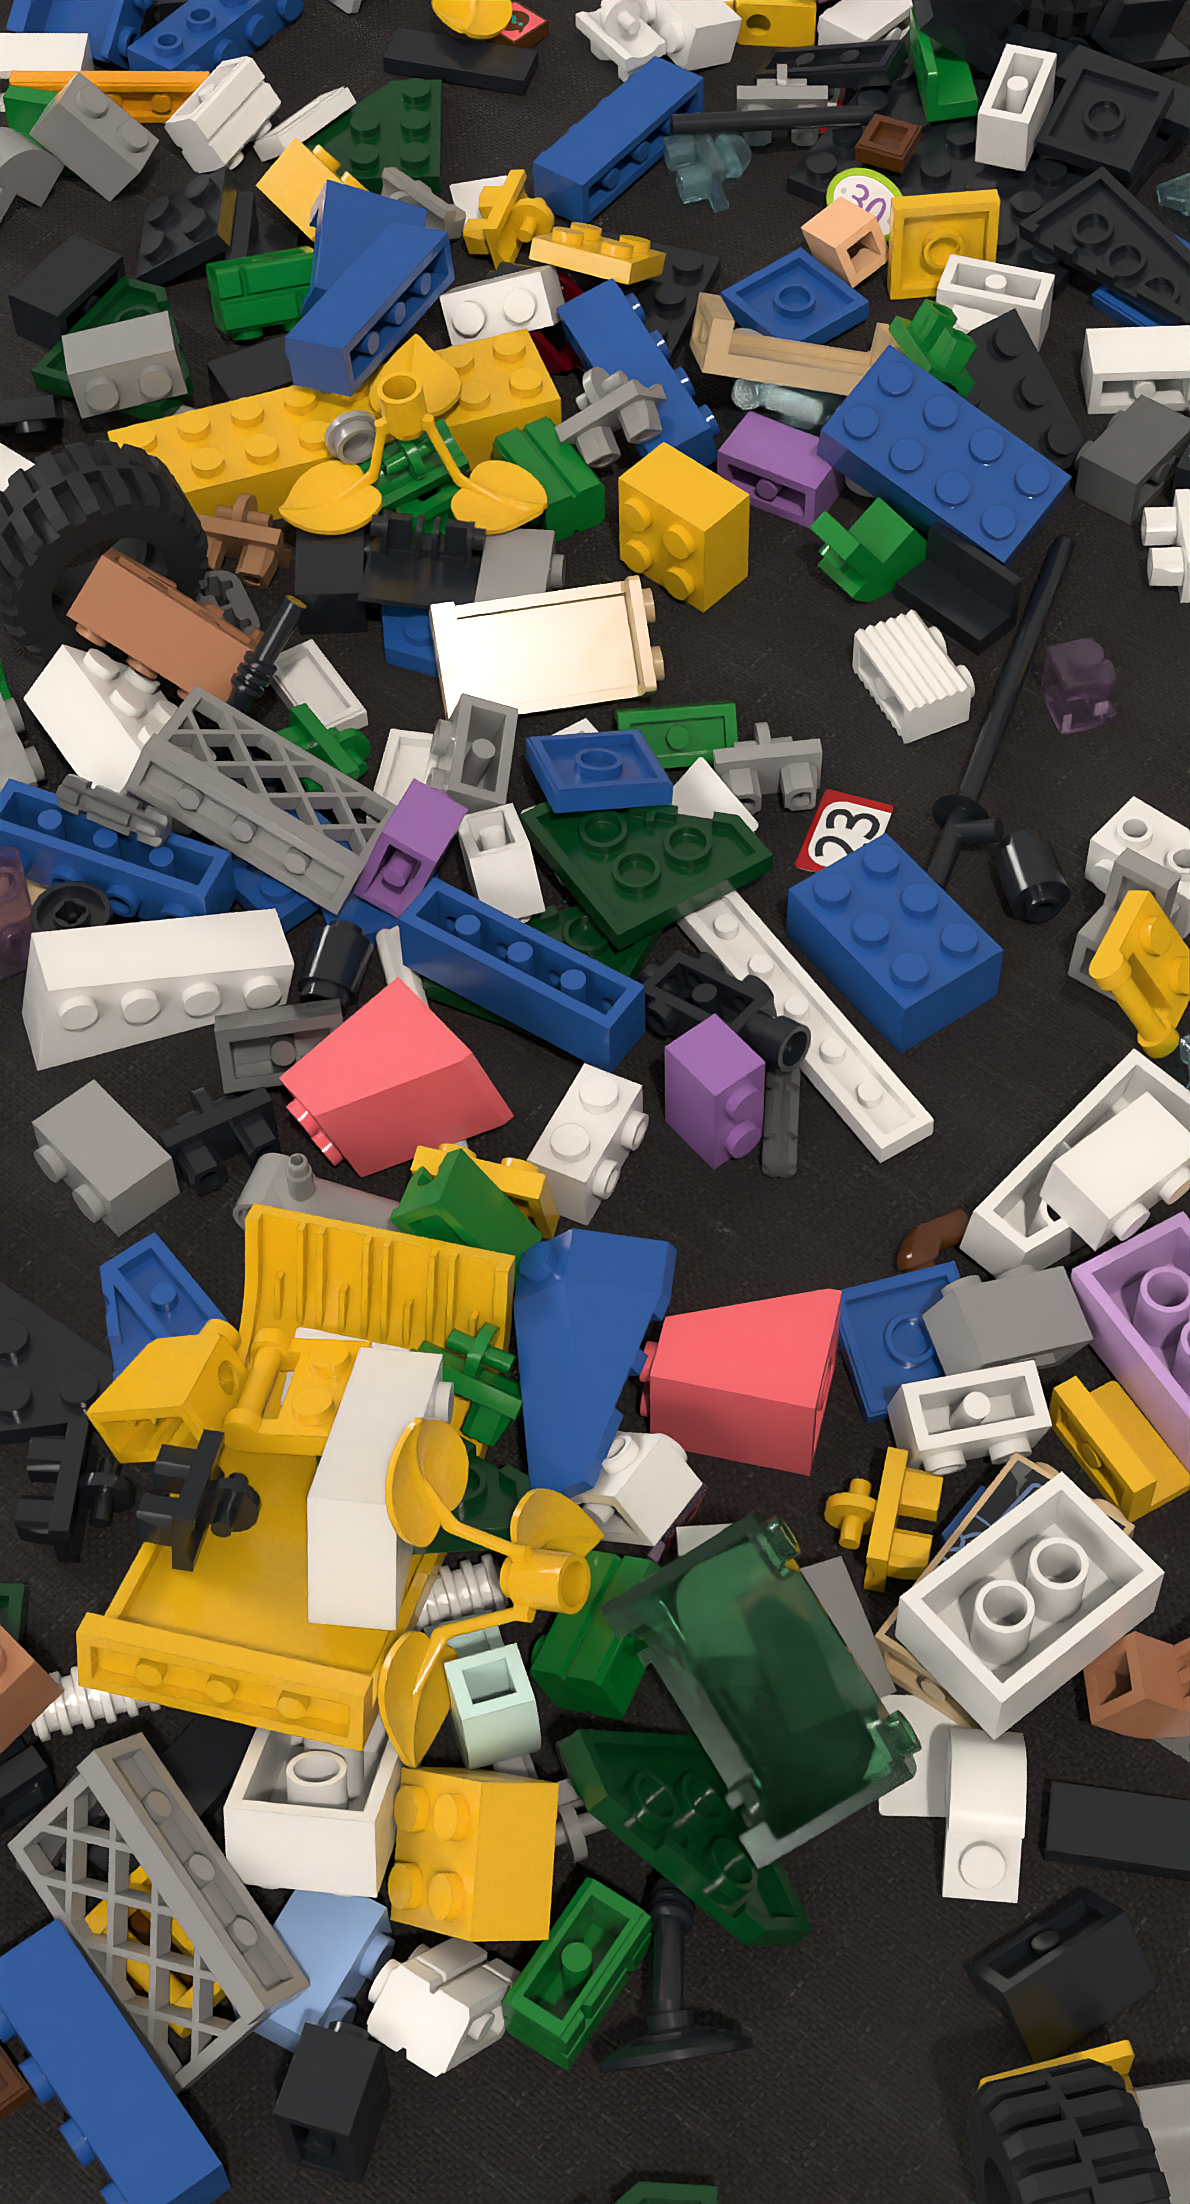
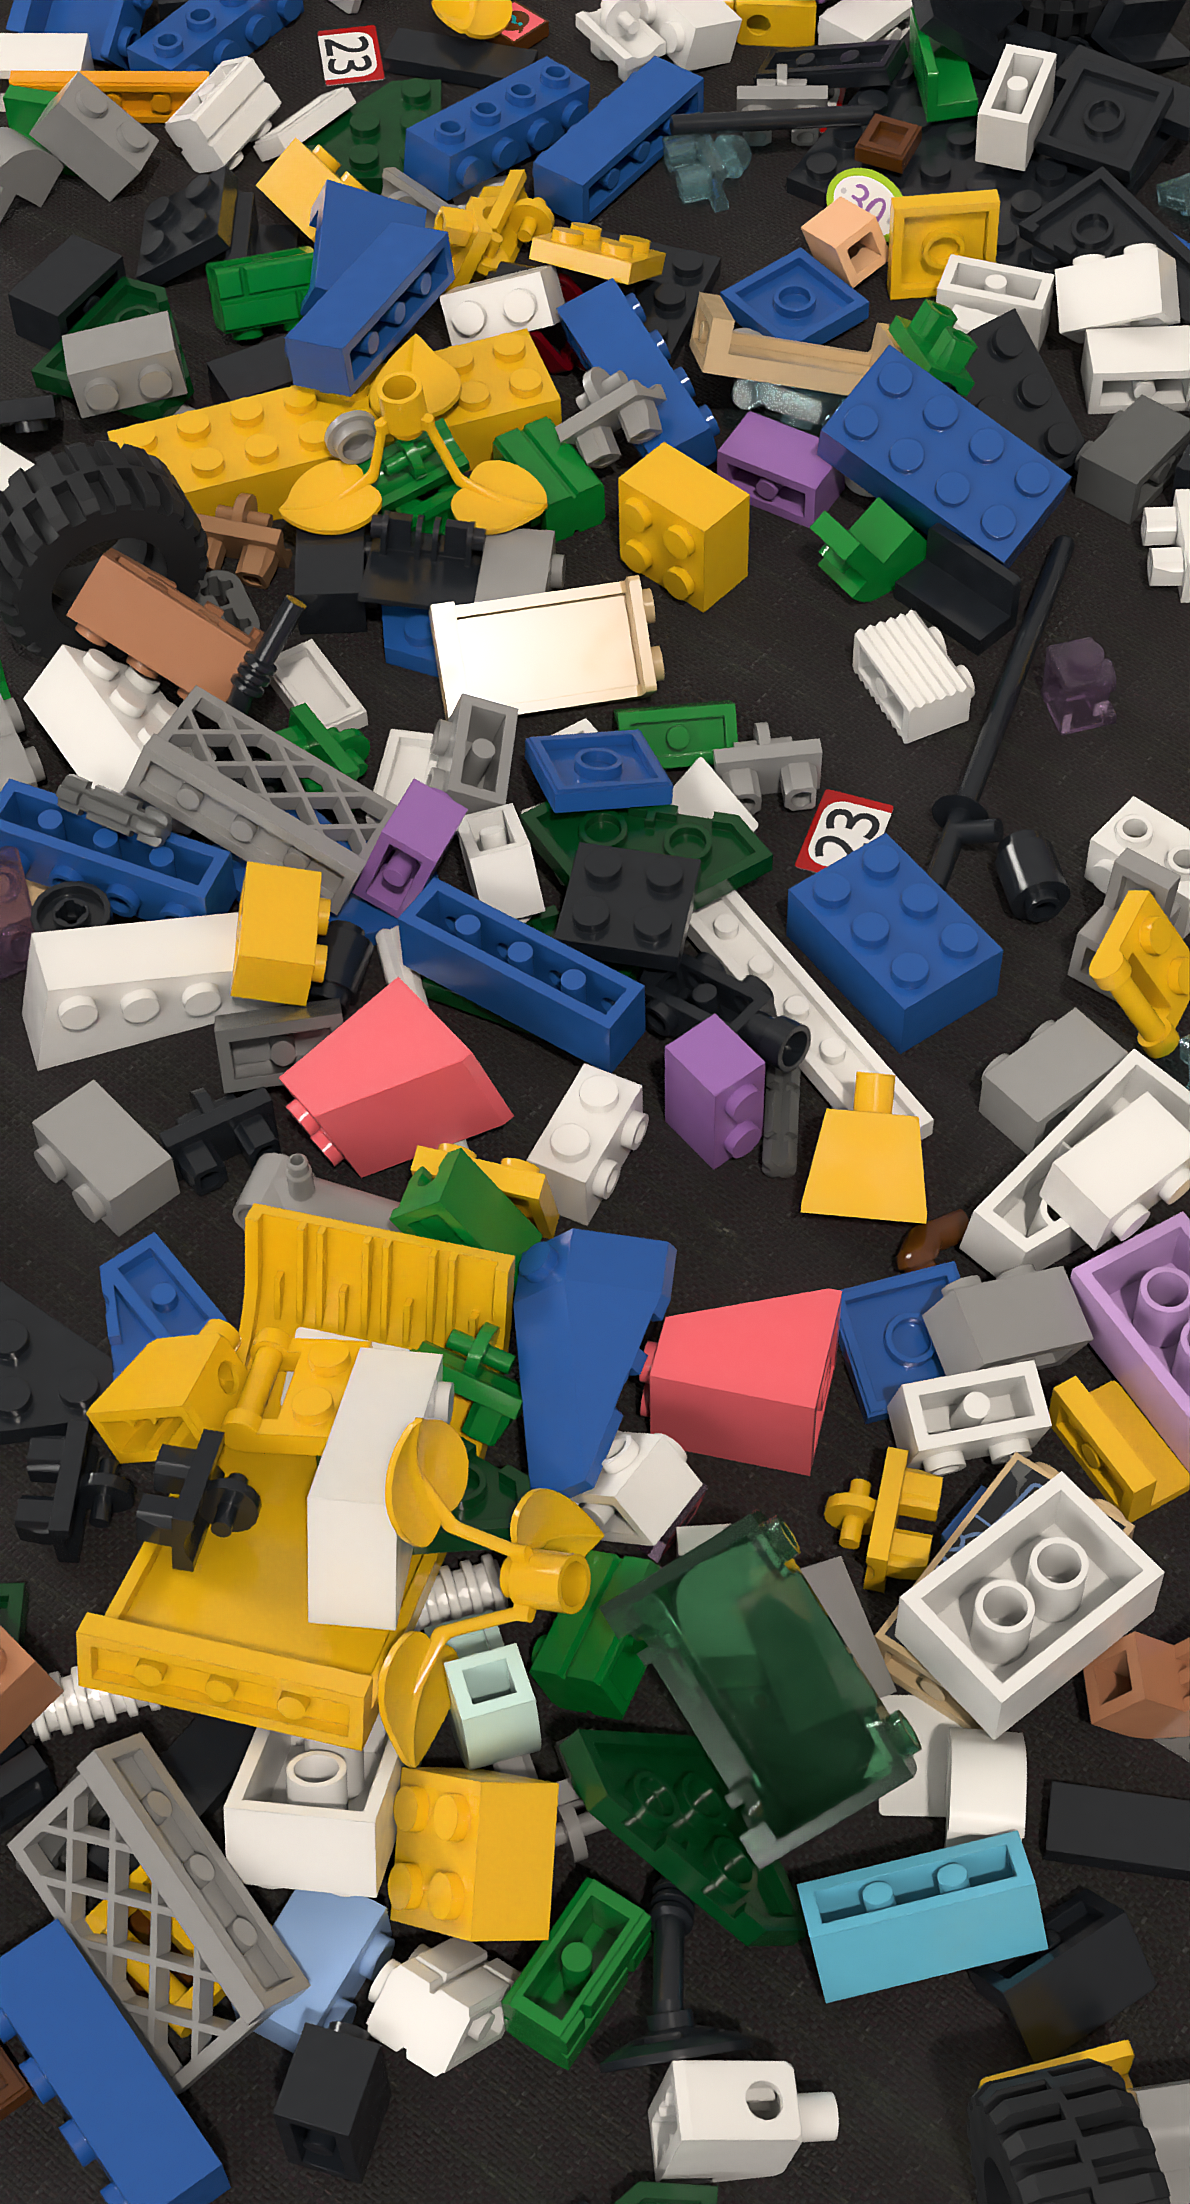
(278, 934): none -> yellow brick
(350, 55): none -> sticker
(472, 242): none -> yellow hips
(495, 128): none -> blue brick
(629, 906): none -> black plate
(733, 2120): none -> white torso
(868, 1159): none -> yellow torso
(923, 1916): none -> medium azure brick
(1047, 1078): none -> light grey brick
(1117, 291): none -> white brick

